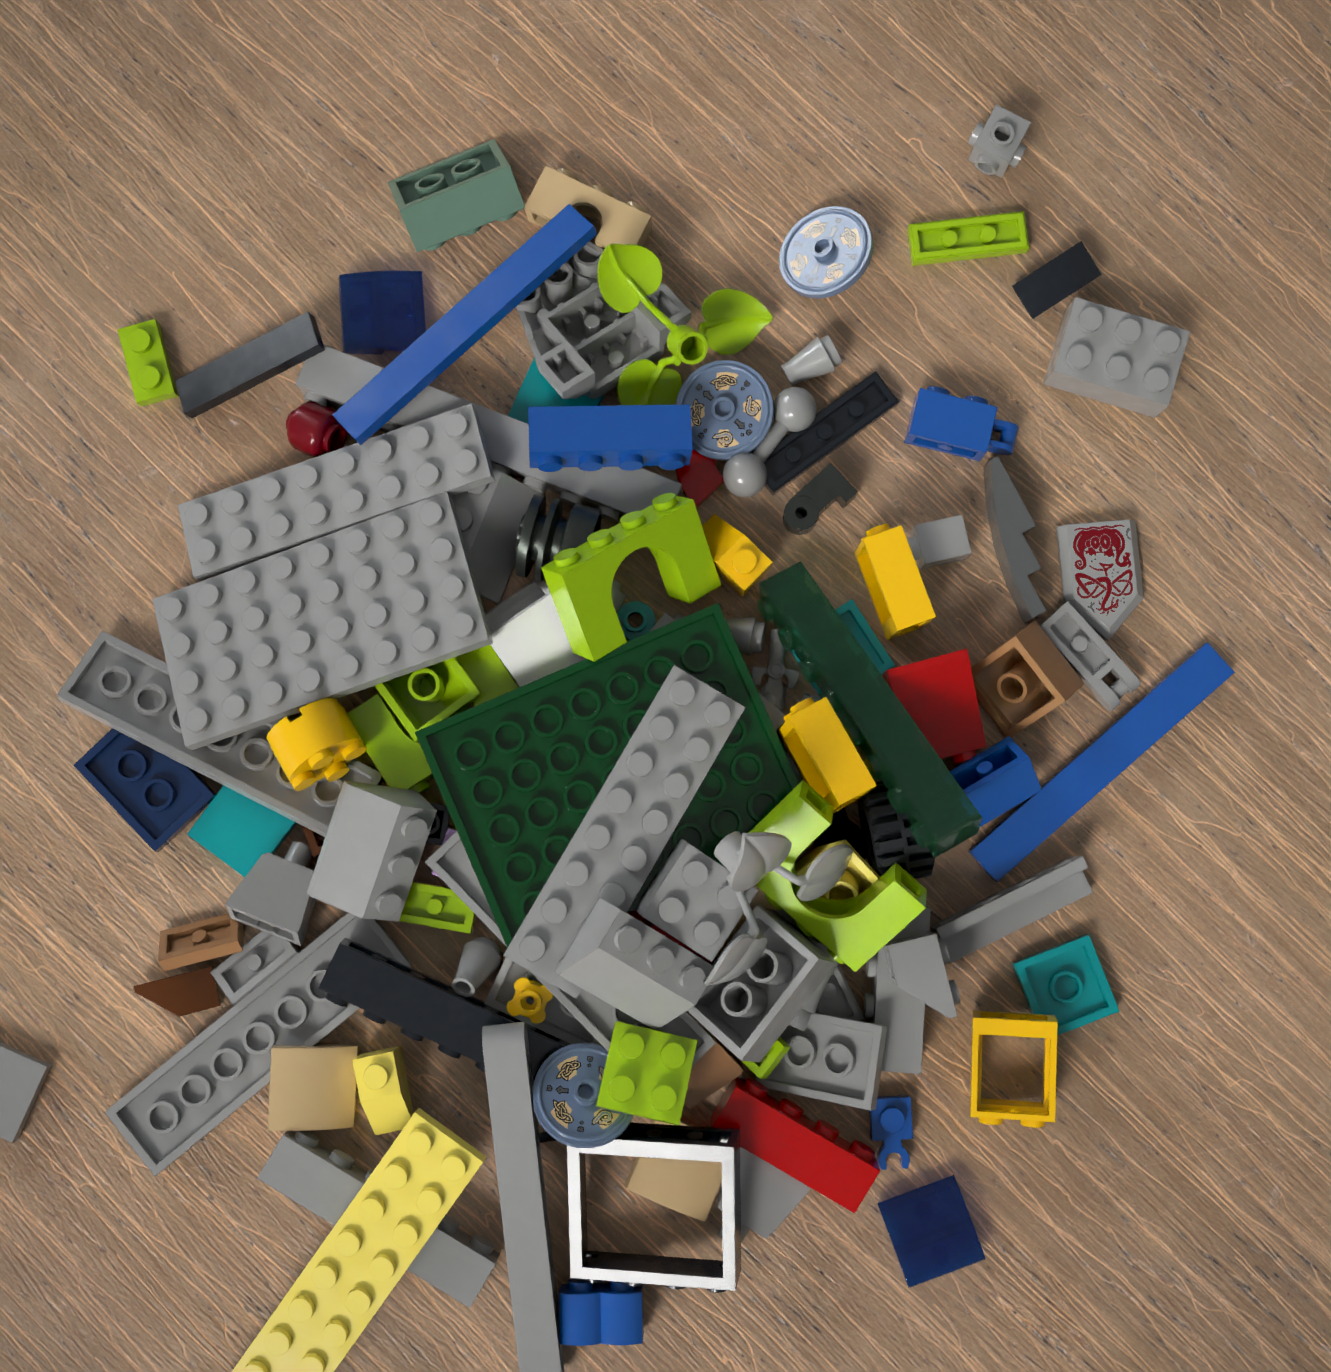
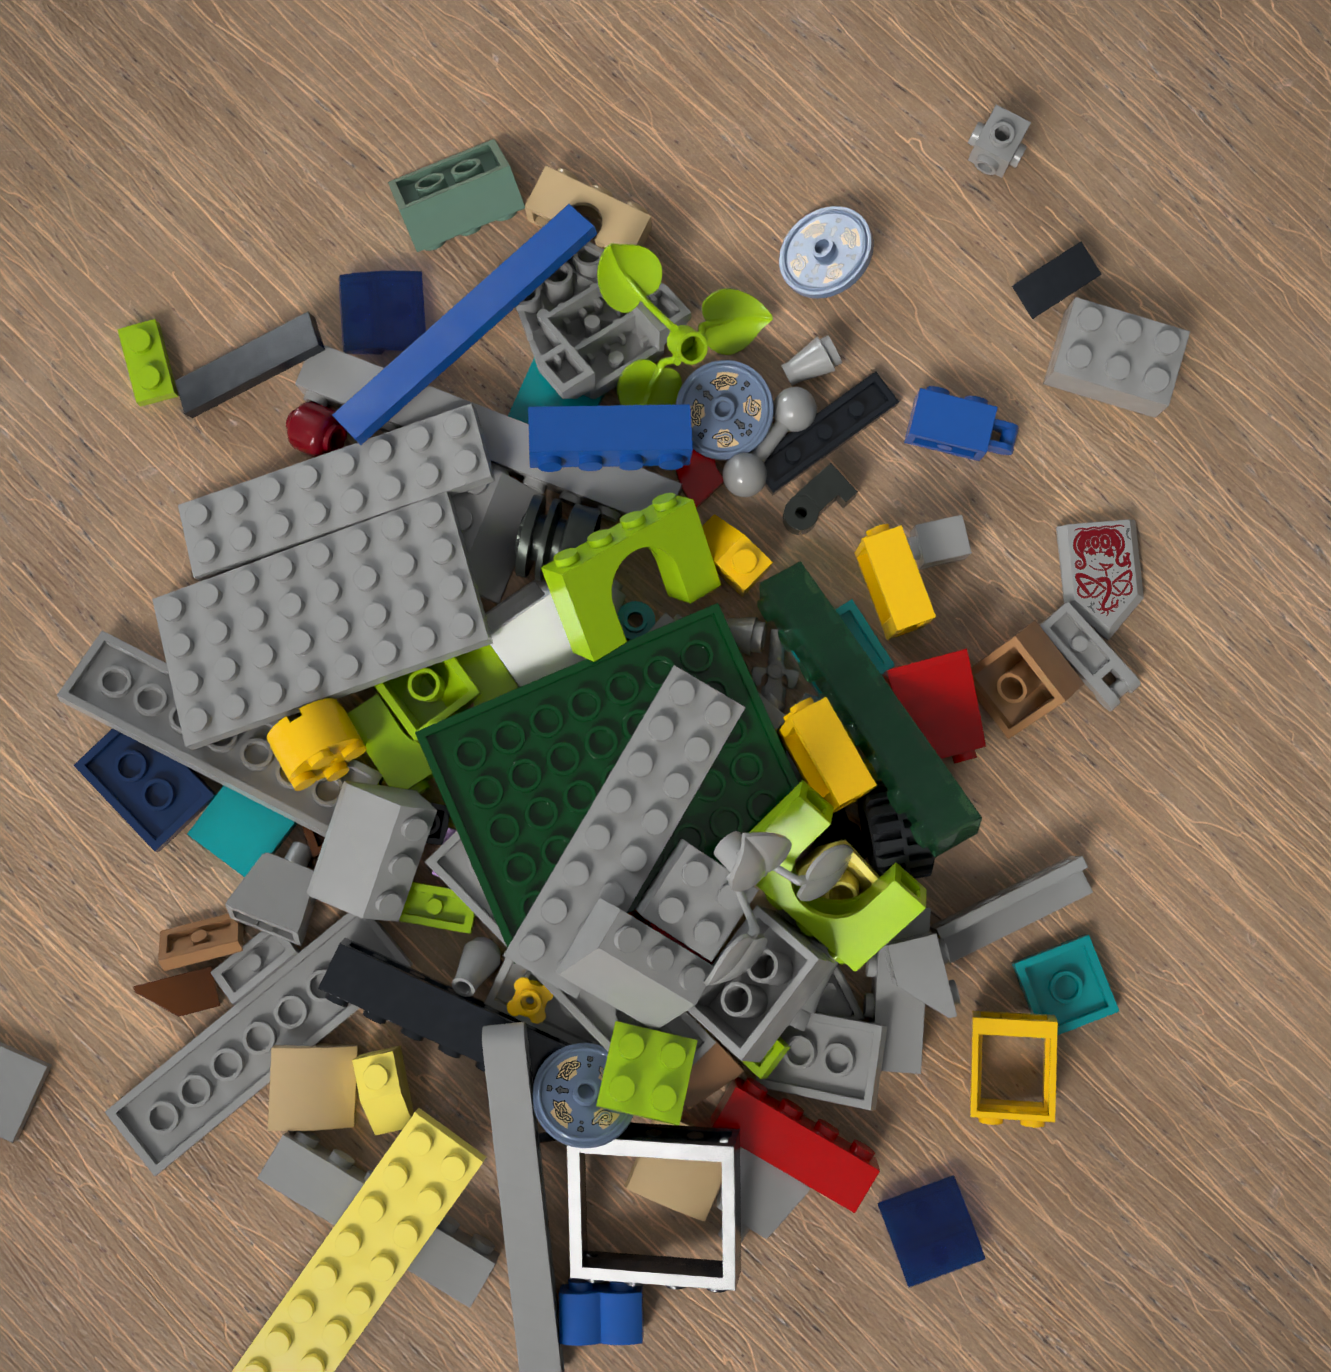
(890, 1124): blue plate -> none
(967, 238): lime tile -> none
(997, 779): blue brick -> none
(1008, 524): dark grey slope -> none
(1101, 762): blue tile -> none

